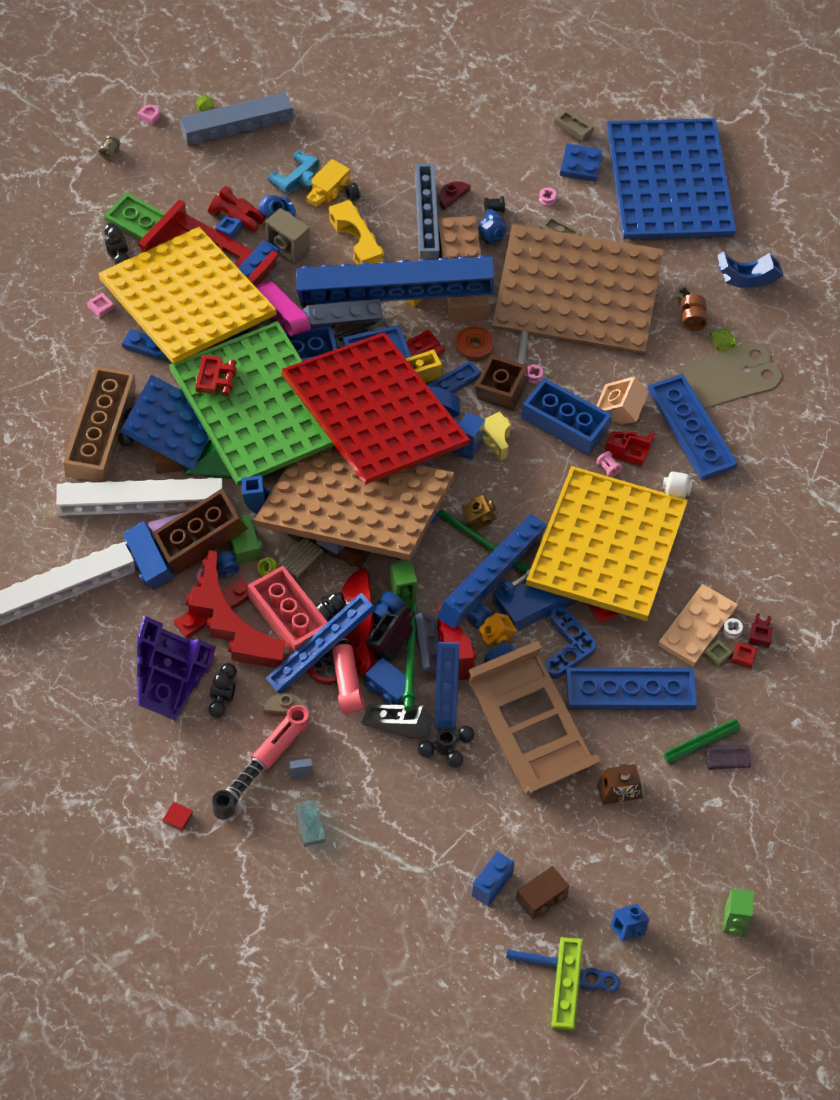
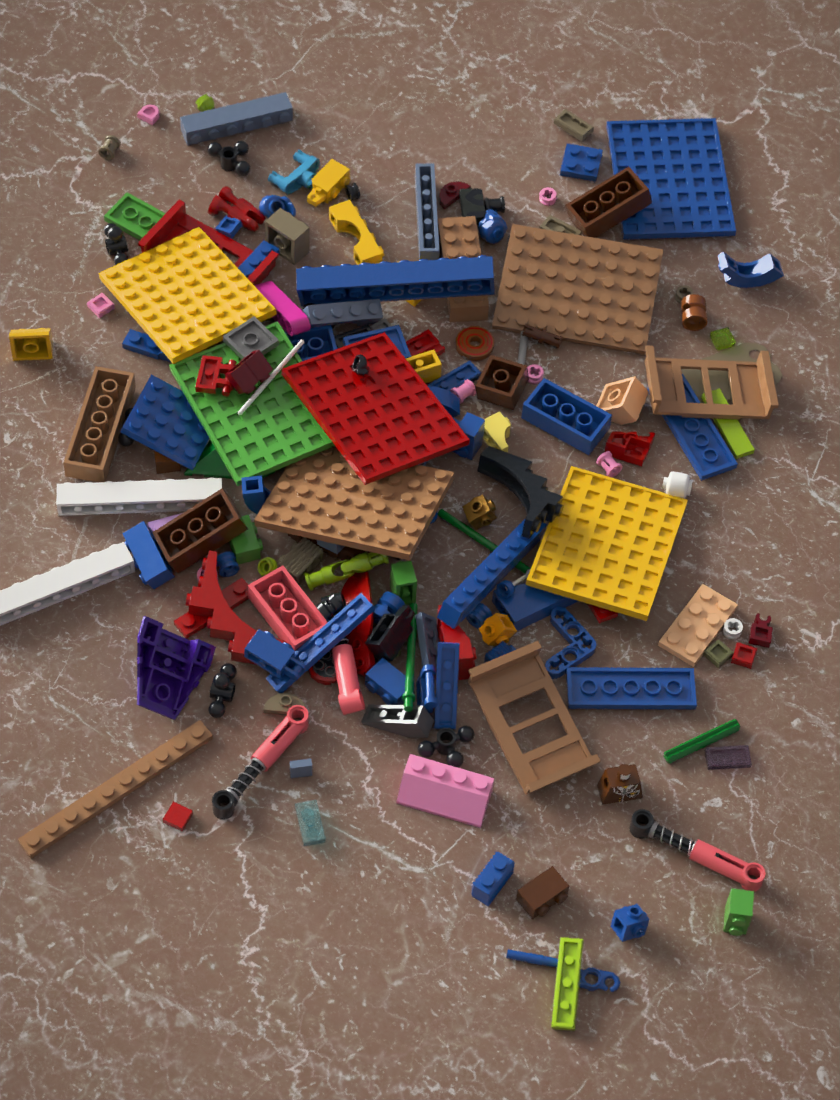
(31, 344): none -> yellow slope
(115, 789): none -> medium nougat plate
(229, 156): none -> black piece
(249, 372): none -> dark red brick
(250, 337): none -> flat silver plate
(272, 375): none -> white axle
(273, 655): none -> blue brick
(358, 564): none -> lime piece
(360, 365): none -> black piece
(425, 688): none -> blue plate
(445, 790): none -> bright pink slope
(464, 390): none -> bright pink bush
(472, 203): none -> pearl dark grey slope
(528, 487): none -> black arch
(542, 336): none -> reddish brown pin
(609, 203): none -> reddish brown brick
(700, 852): none -> piece
(731, 429): none -> lime tile
(750, 386): none -> medium nougat piece

